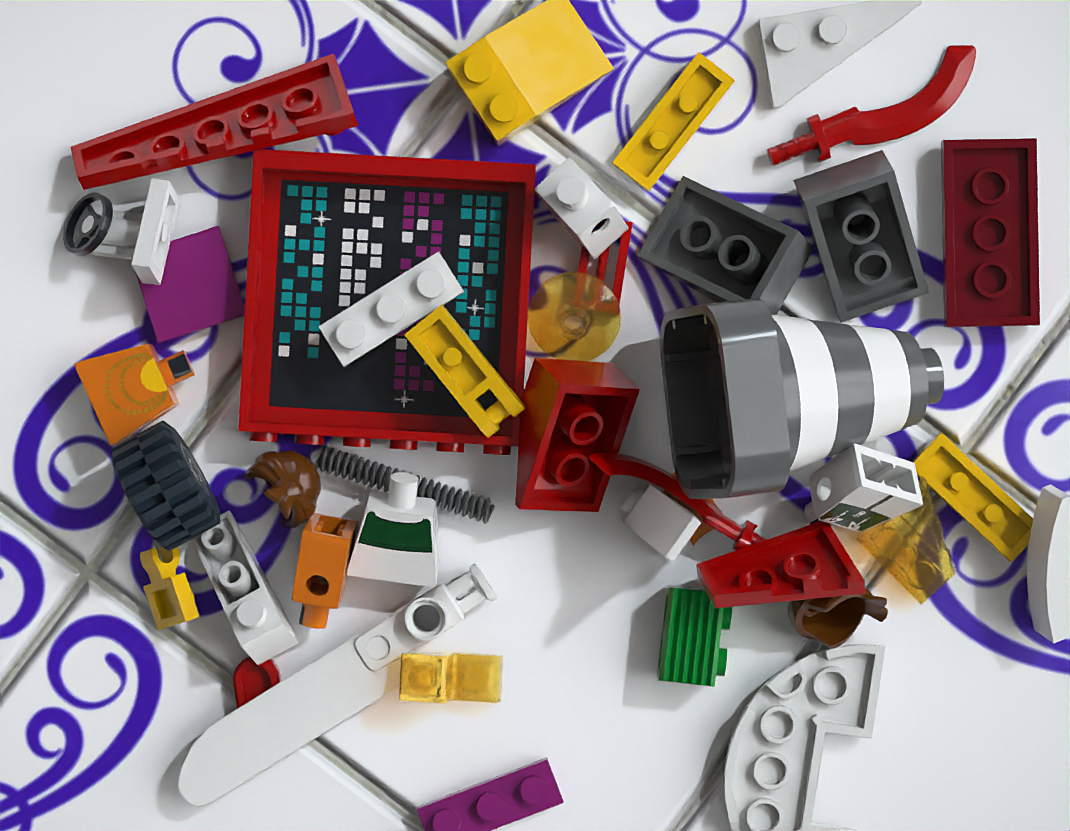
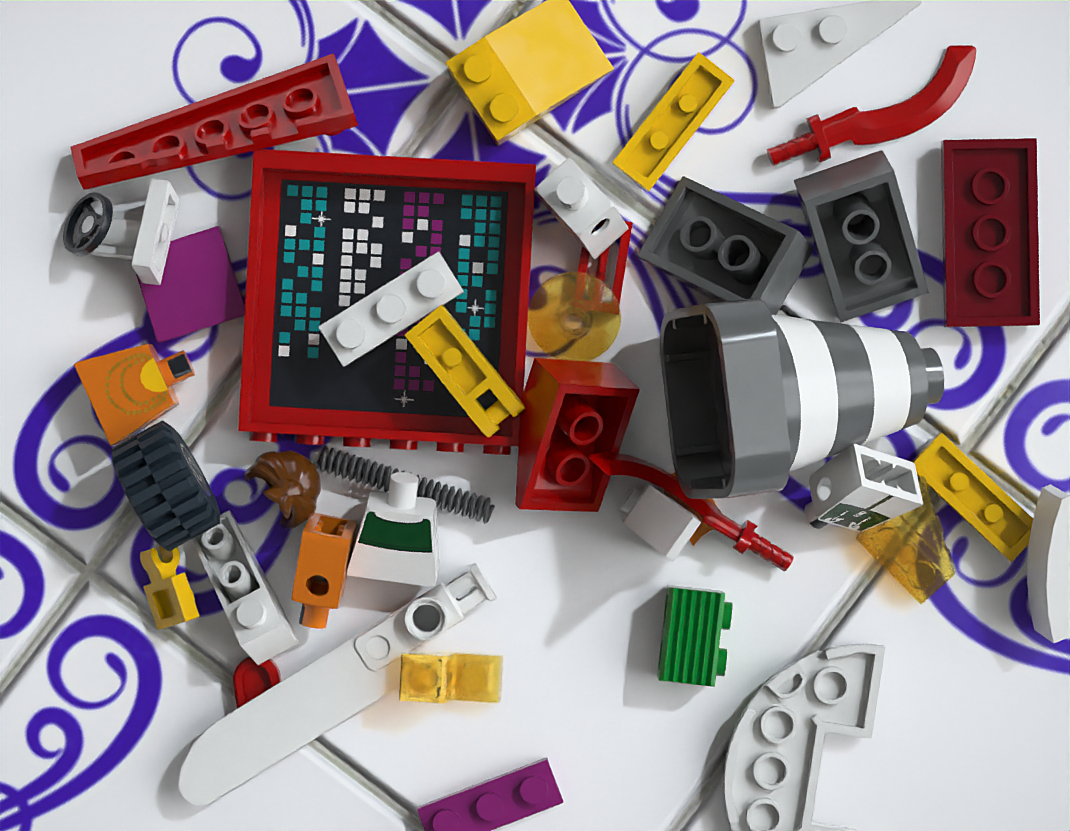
(782, 569): red wing -> none
(834, 618): reddish brown hat -> none

